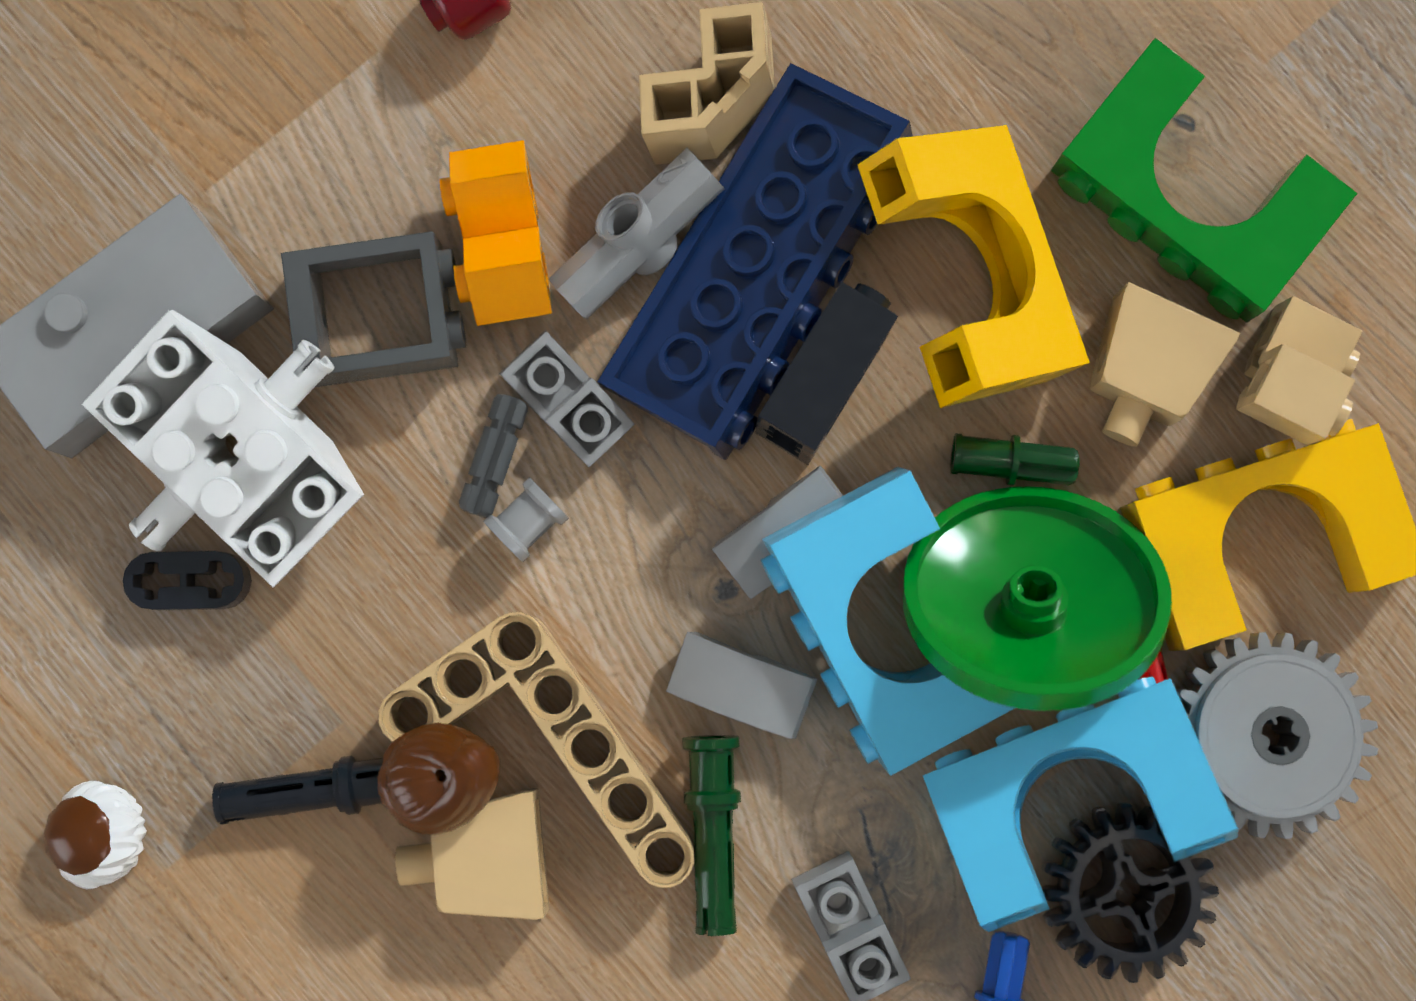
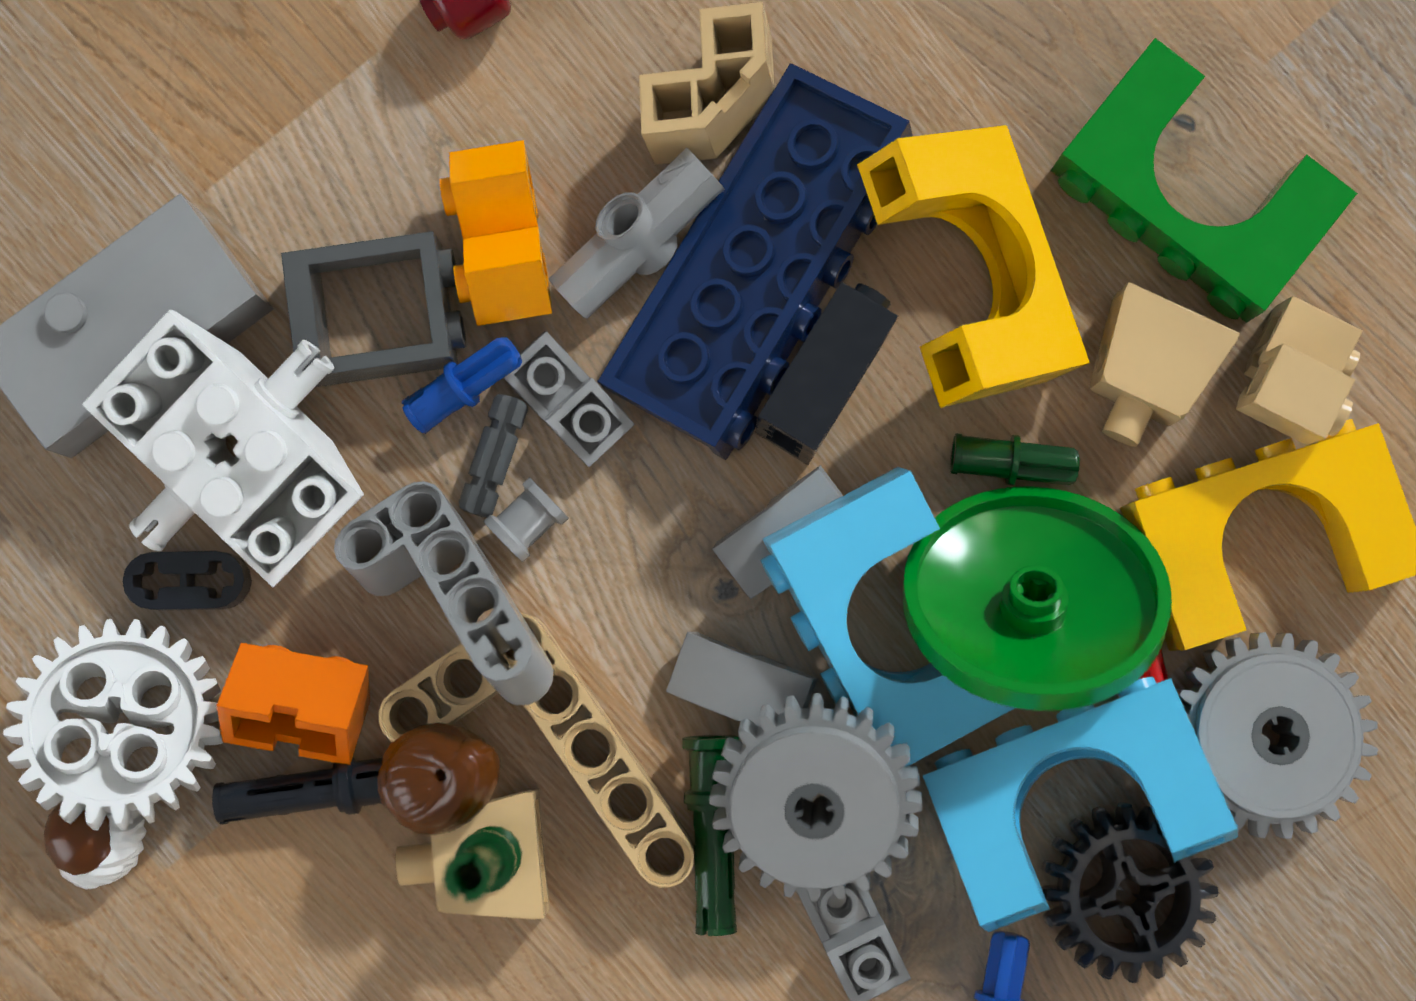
(101, 778): none -> white gear
(294, 701): none -> orange brick
(431, 550): none -> light grey beam
(461, 384): none -> blue axle
(483, 863): none -> dark green pin
(792, 760): none -> light grey gear

